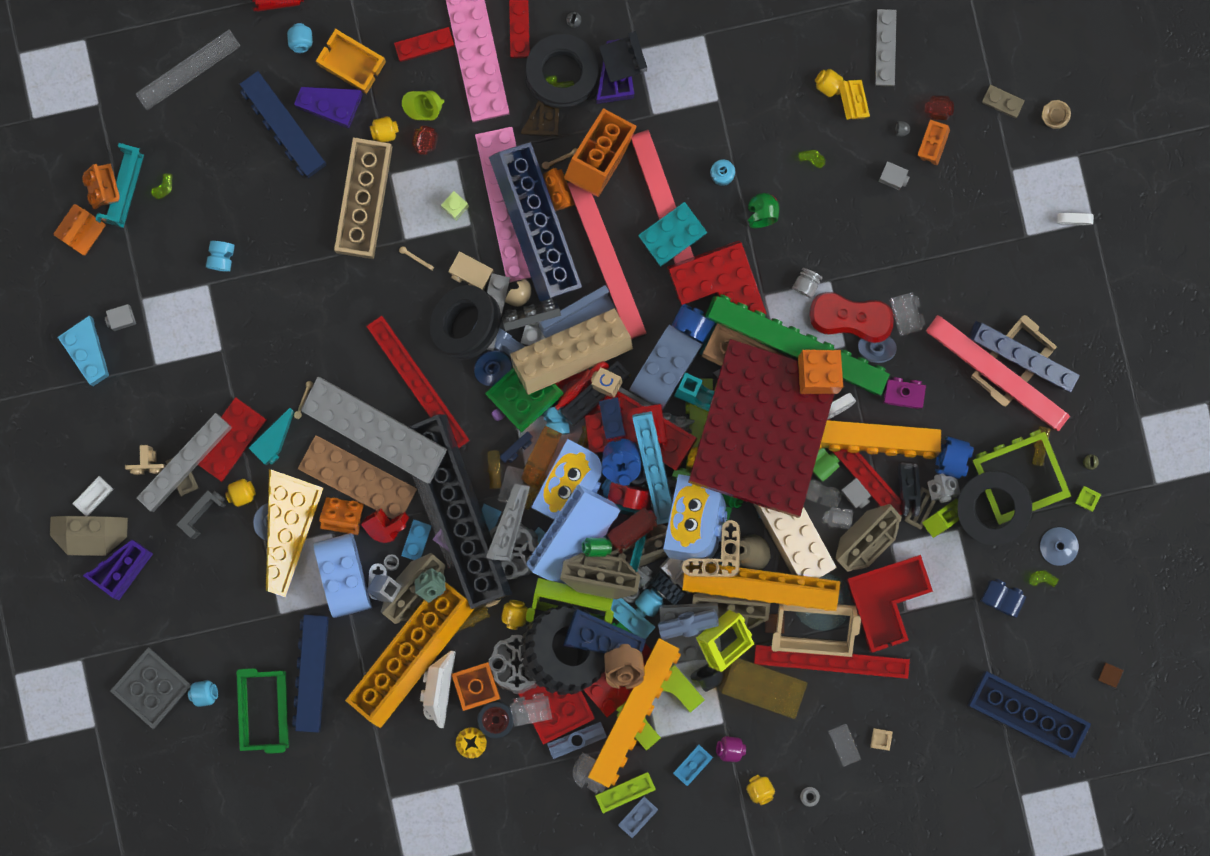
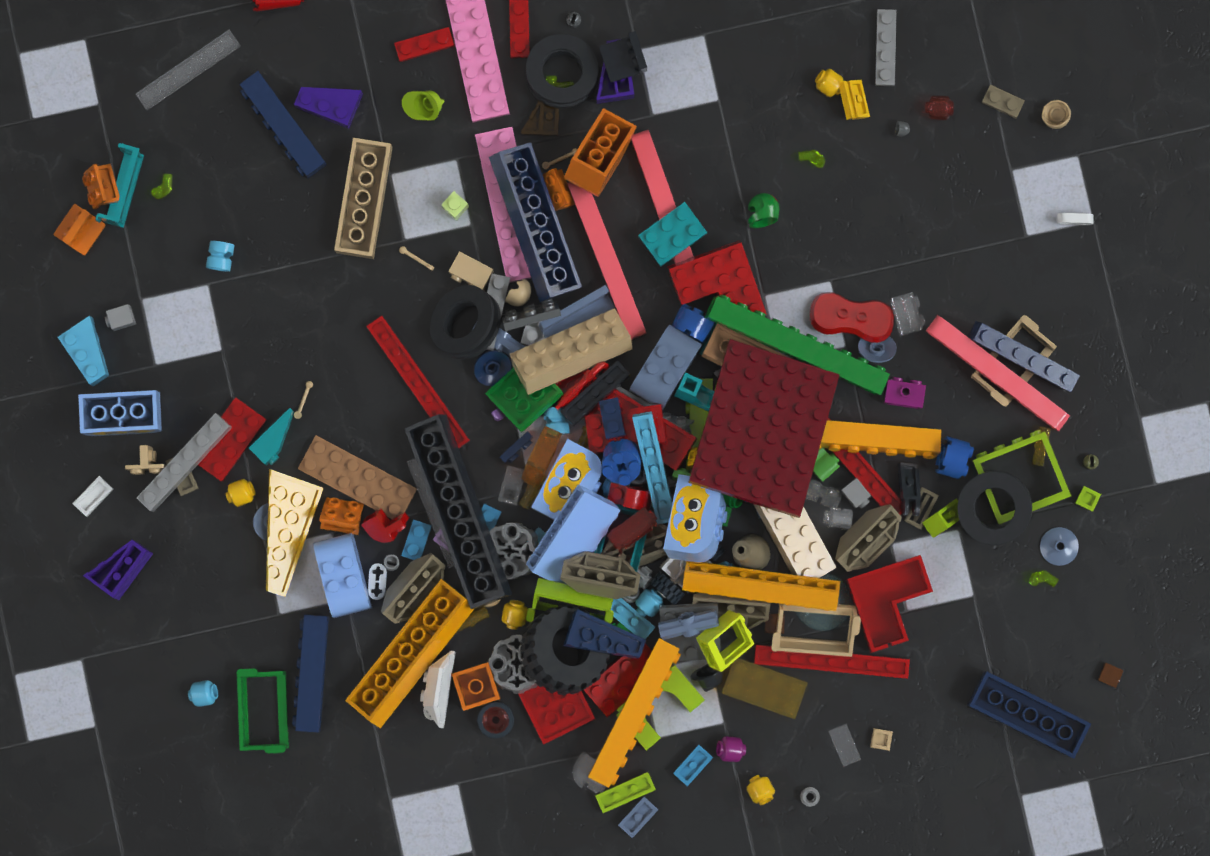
(88, 534): dark tan wedge -> none
(120, 413): none -> light blue brick
(151, 688): dark grey plate -> none
(197, 511): dark grey panel -> none
(299, 38): medium azure head -> none
(351, 61): light orange piece -> none
(374, 430): light grey plate -> none
(383, 129): yellow head -> none
(384, 588): light grey brick -> none
(424, 139): clear red head -> none
(430, 584): sand green brick -> none
(480, 742): yellow gear -> none
(494, 469): clear yellow axle -> none
(508, 527): light grey wing -> none
(531, 710): clear brick -> none
(564, 745): sand blue piece -> none
(597, 547): green brick -> none
(606, 382): tan brick -> none
(624, 667): medium nougat brick -> none
(722, 179): medium azure head -> none
(725, 557): tan beam -> none
(807, 282): light grey piece -> none
(820, 371): orange brick -> none
(841, 405): white beam -> none
(894, 176): light grey brick -> none
(934, 142): orange hinge -> none
(943, 488): light grey brick -> none
(1003, 598): dark blue brick -> none

